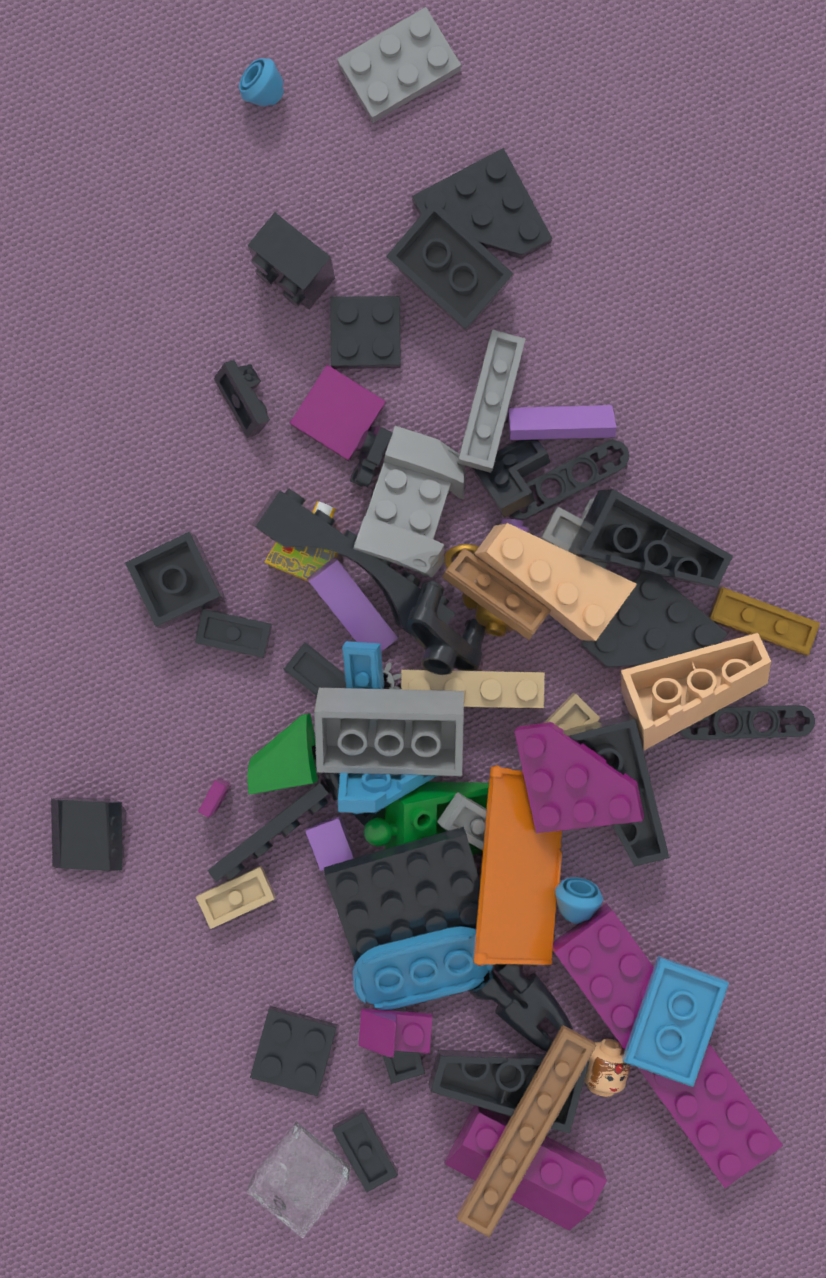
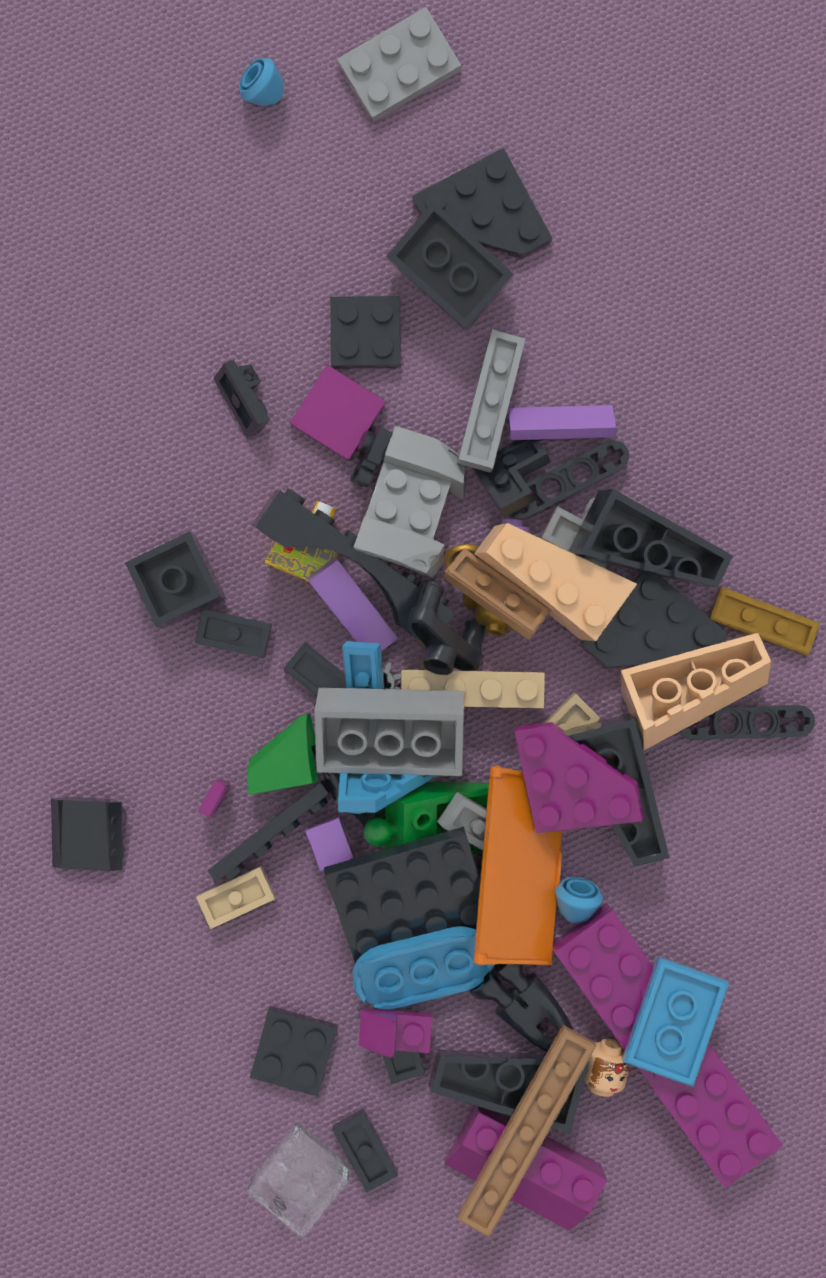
(291, 262): black brick -> none

